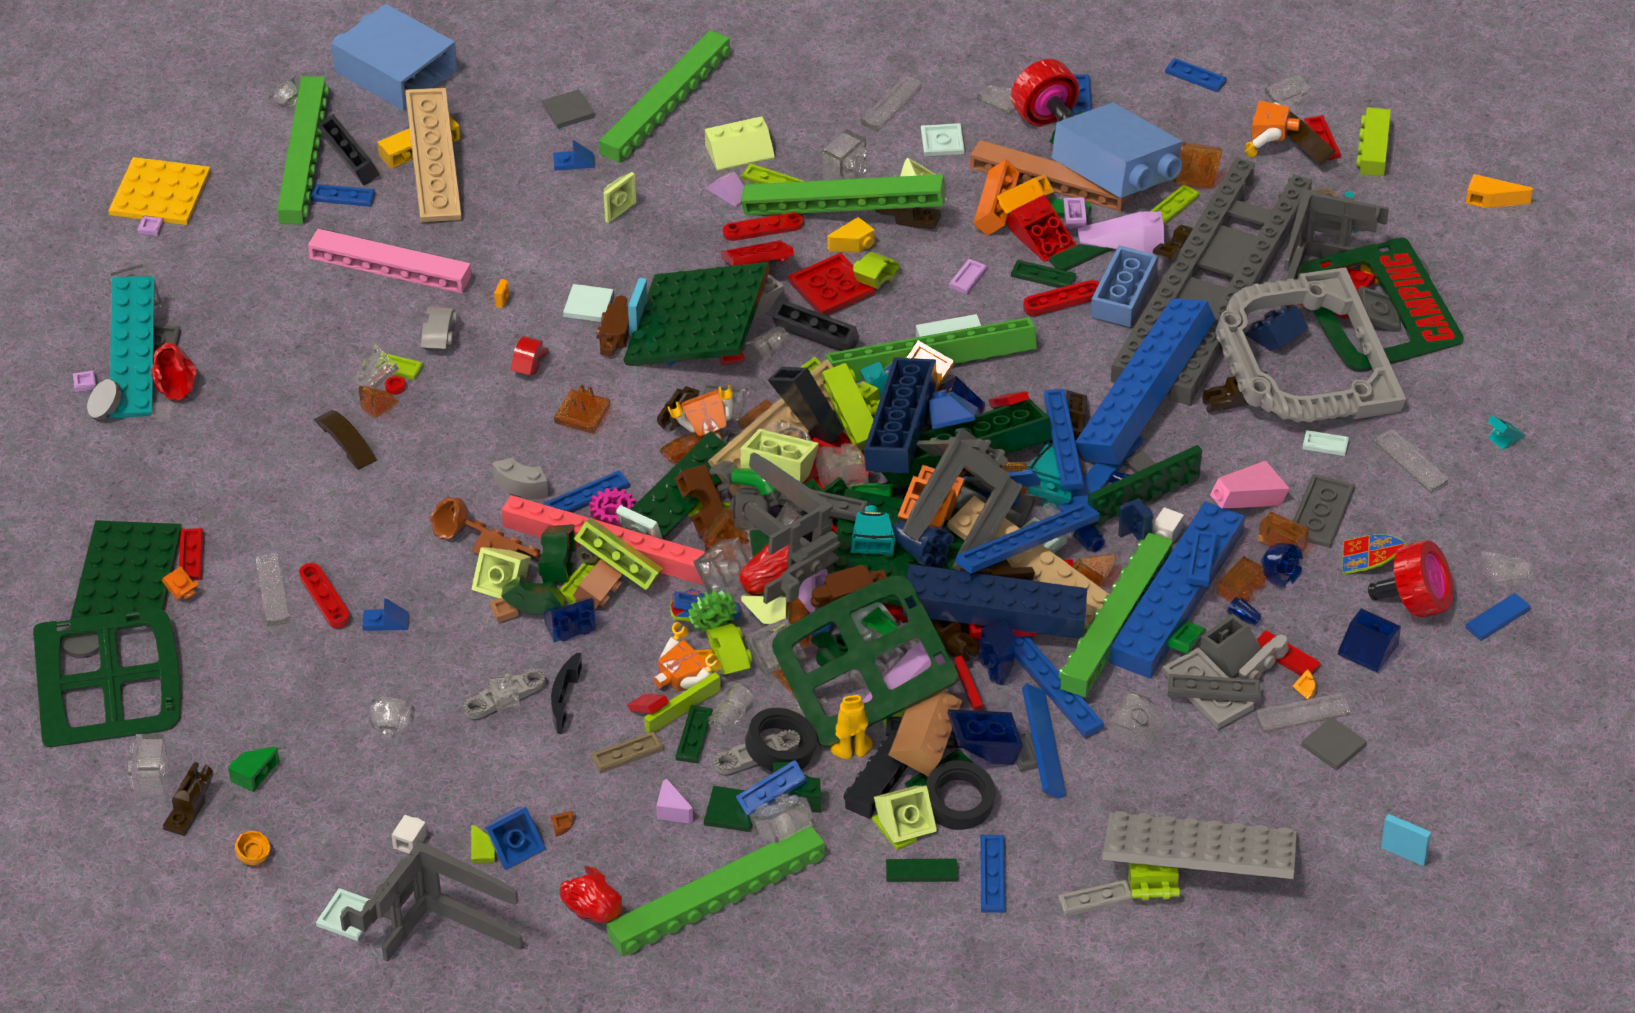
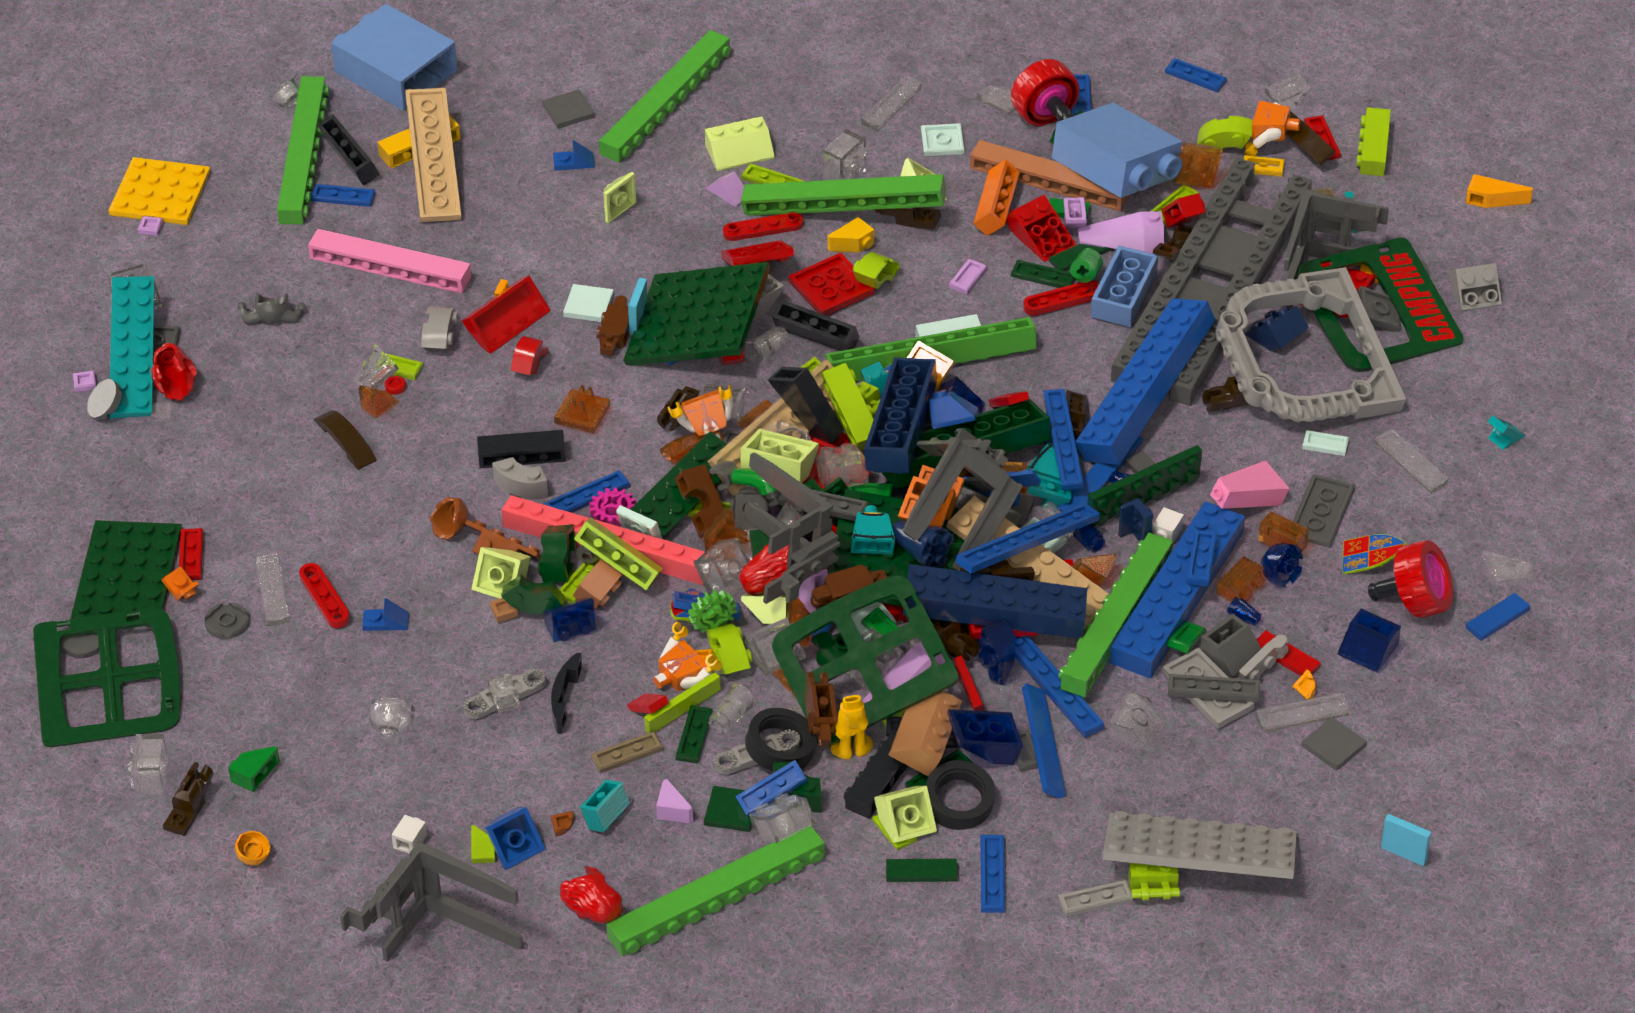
(233, 621): none -> dark grey tile
(270, 310): none -> dark grey piece
(331, 915): light aqua tile -> none
(506, 314): none -> red slope
(523, 447): none -> black brick
(605, 805): none -> teal brick
(820, 708): none -> reddish brown hinge
(1025, 193): light orange slope -> none
(1086, 265): none -> green piece
(1183, 210): none -> red brick
(1226, 132): none -> lime brick
(1263, 169): none -> yellow tile
(1476, 286): none -> light grey slope

